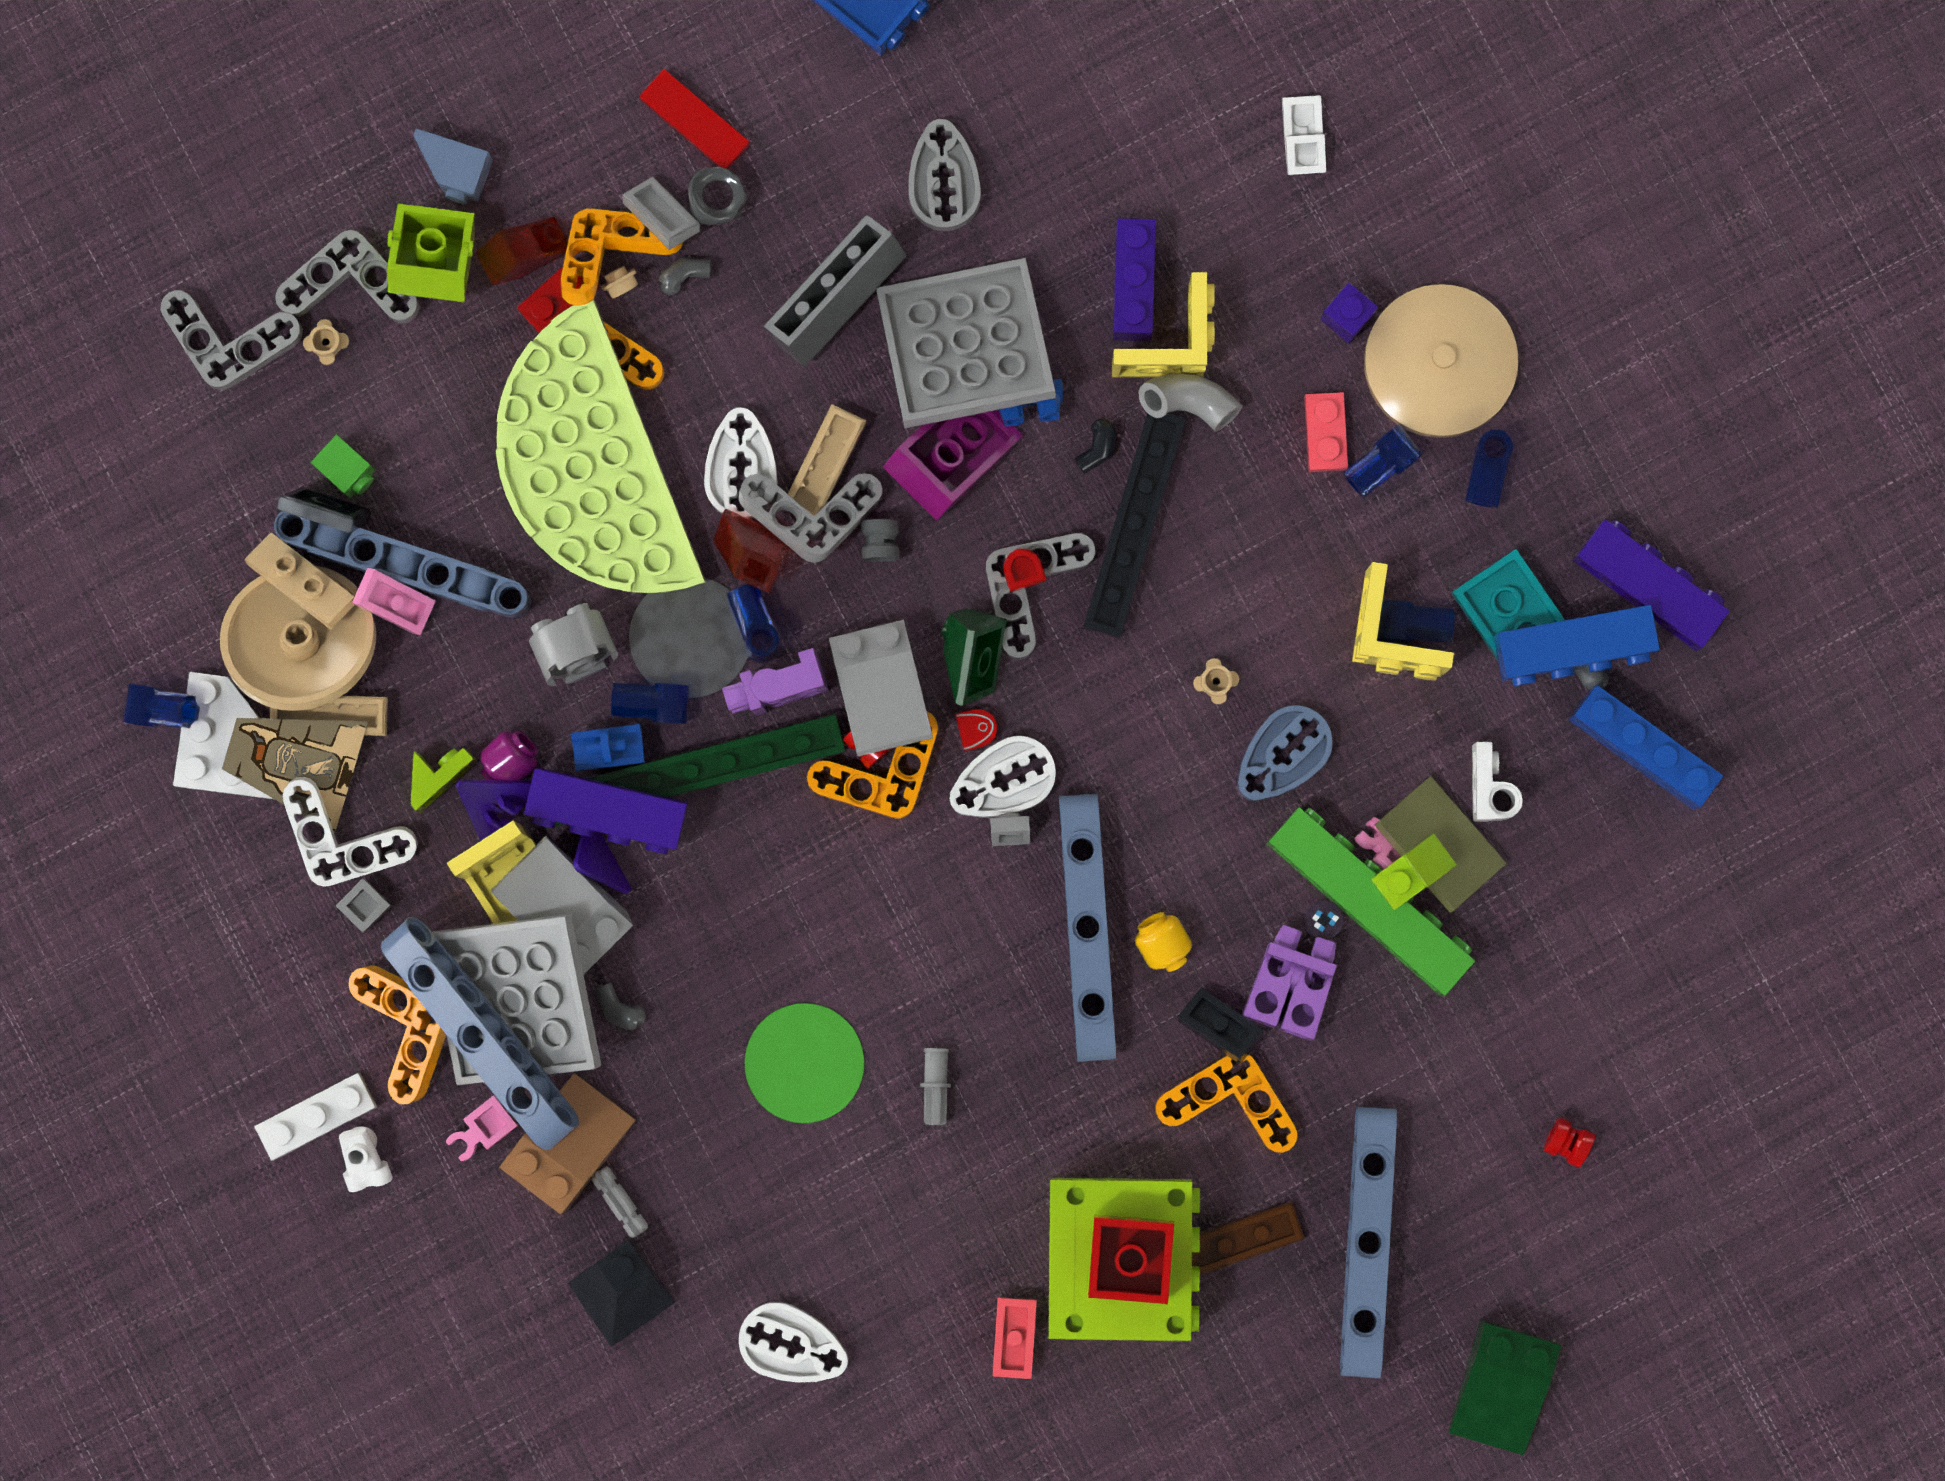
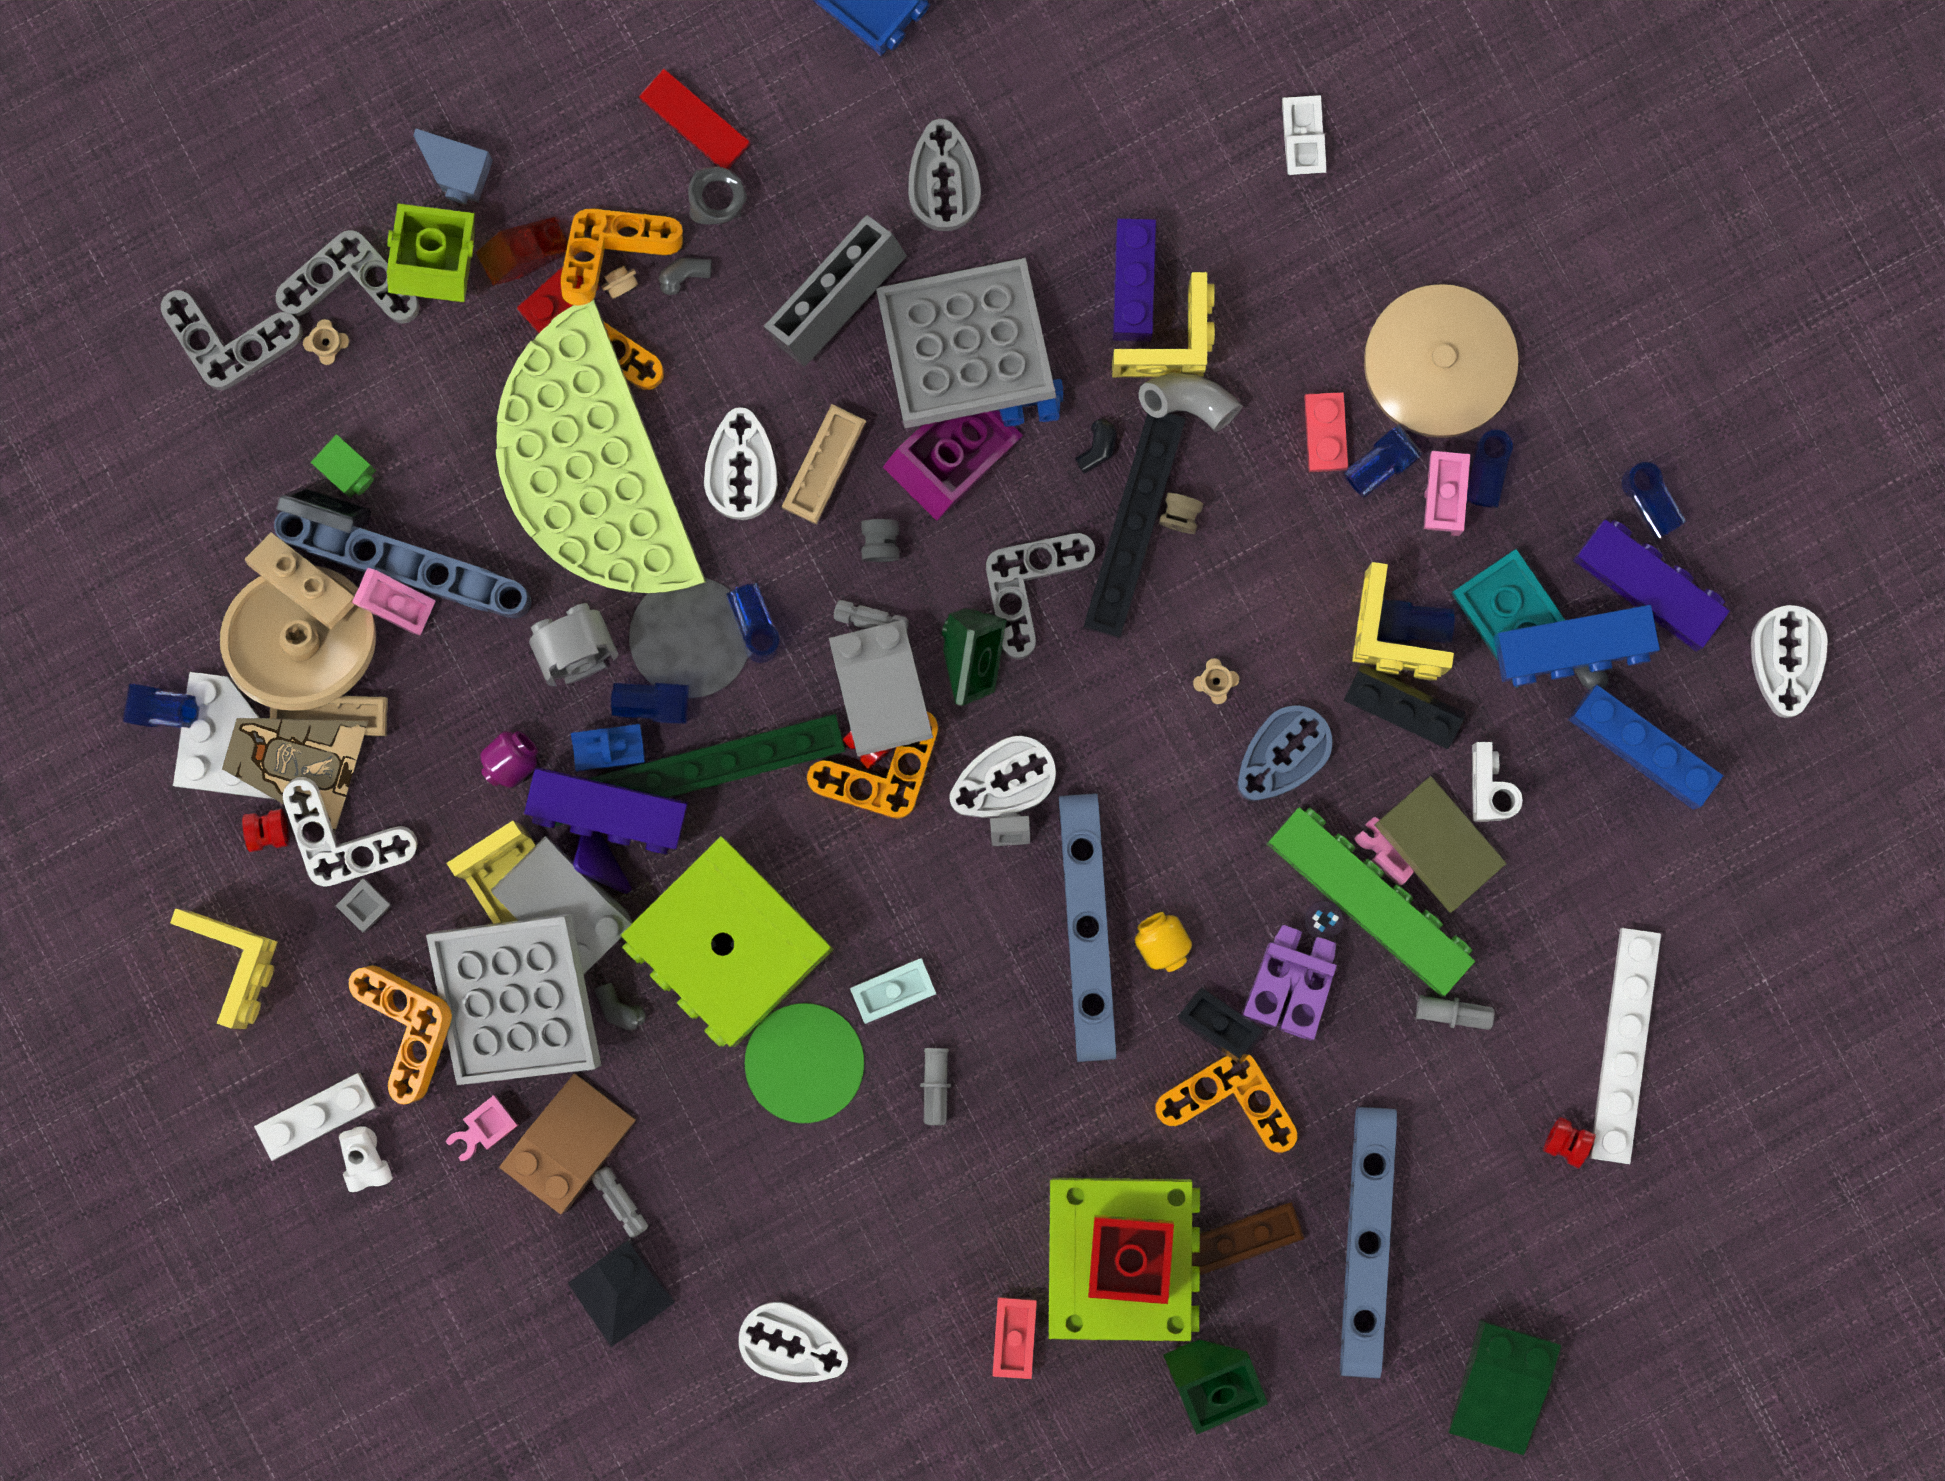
(252, 970): none -> light yellow bracket
(265, 830): none -> red wheel
(431, 784): lime slope -> none
(492, 802): dark purple piece -> none
(496, 1058): sand blue beam -> none
(661, 213): light grey tile -> none
(681, 935): none -> lime gear
(751, 550): clear red slope -> none
(777, 687): medium lavender hips -> none
(806, 524): light grey beam -> none
(864, 616): none -> light grey axle
(893, 991): none -> light aqua plate
(976, 729): red tile -> none
(1023, 570): red tile -> none
(1182, 510): none -> dark tan wheel
(1214, 1383): none -> dark green slope
(1348, 313): dark purple brick -> none
(1404, 706): none -> black plate
(1413, 871): lime slope -> none
(1447, 492): none -> bright pink panel
(1454, 1012): none -> light grey axle
(1625, 1045): none -> white plate
(1656, 503): none -> clear blue piece
(1810, 652): none -> white piece

